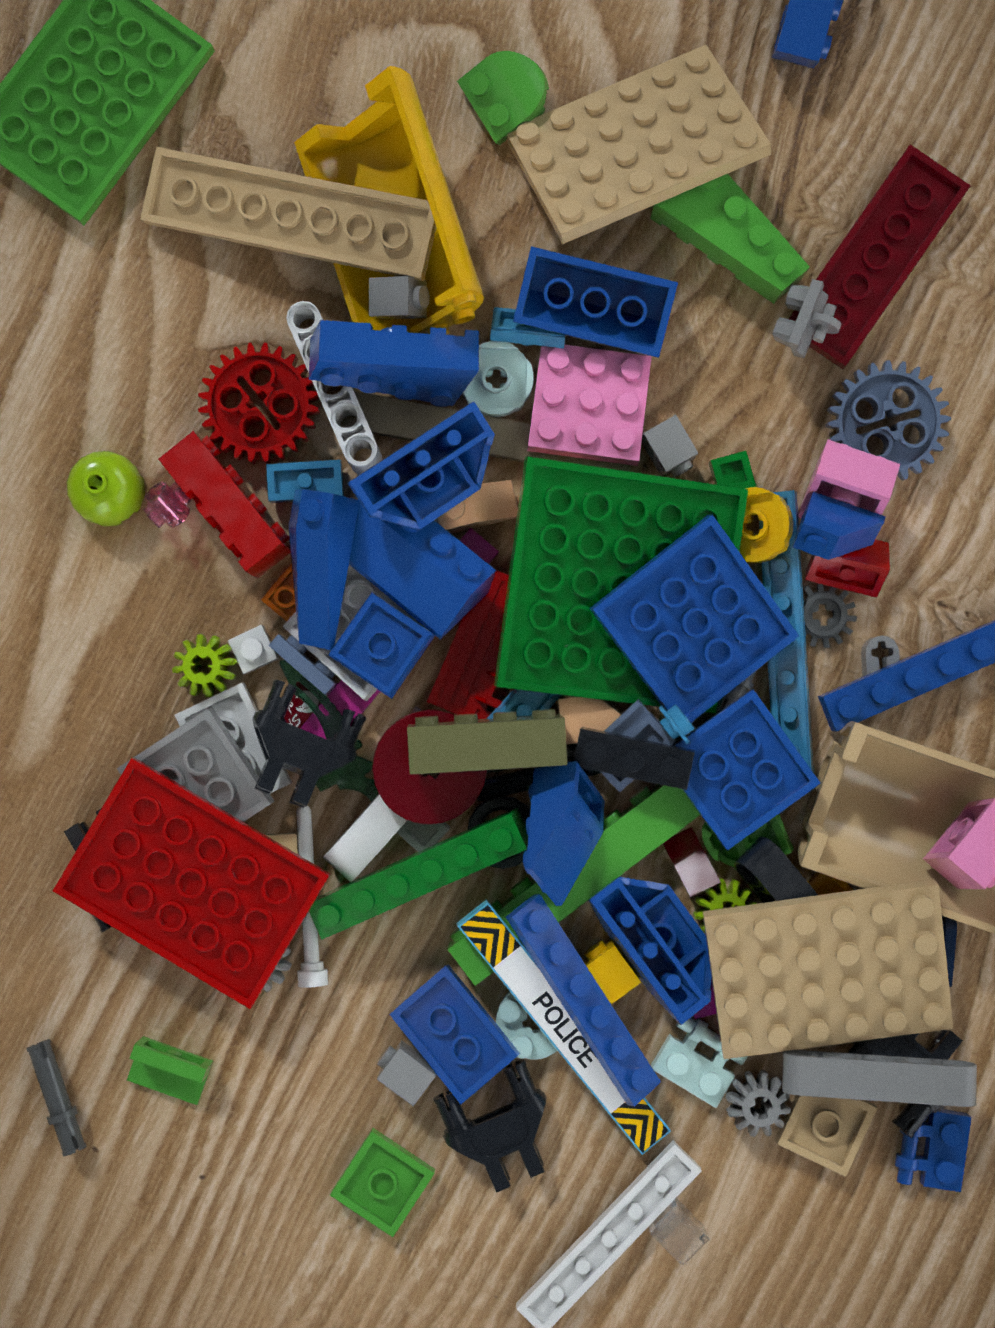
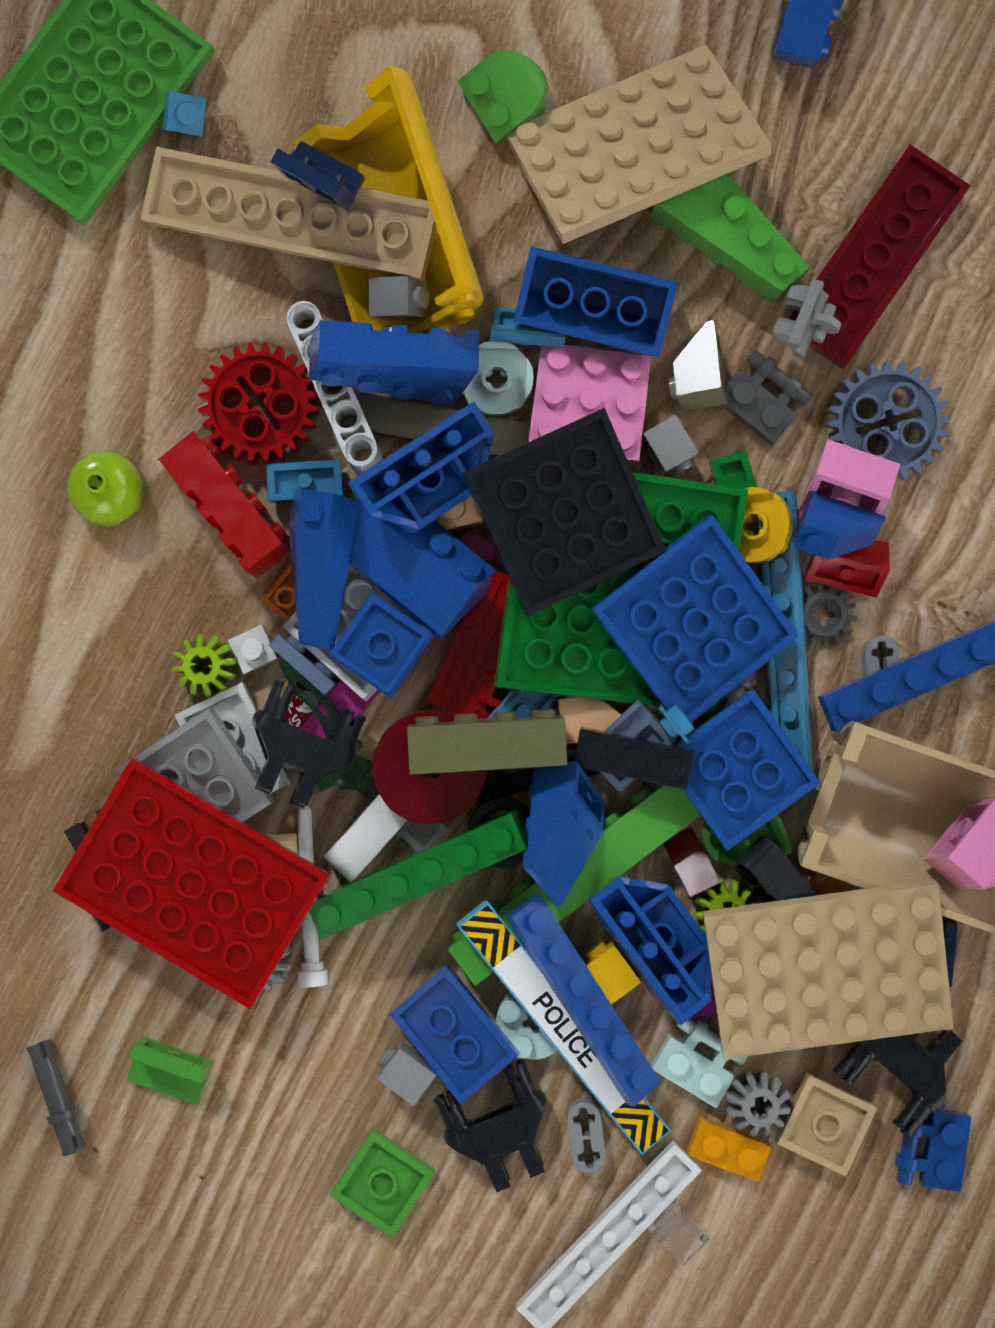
(166, 505): clear pink gear -> none
(184, 114): none -> dark azure plate
(320, 174): none -> dark blue bracket
(564, 511): none -> black plate
(594, 1134): none -> light grey beam
(700, 372): none -> slope
(729, 1149): none -> light orange plate
(756, 405): none -> dark grey plate
(880, 1078): light grey beam -> none

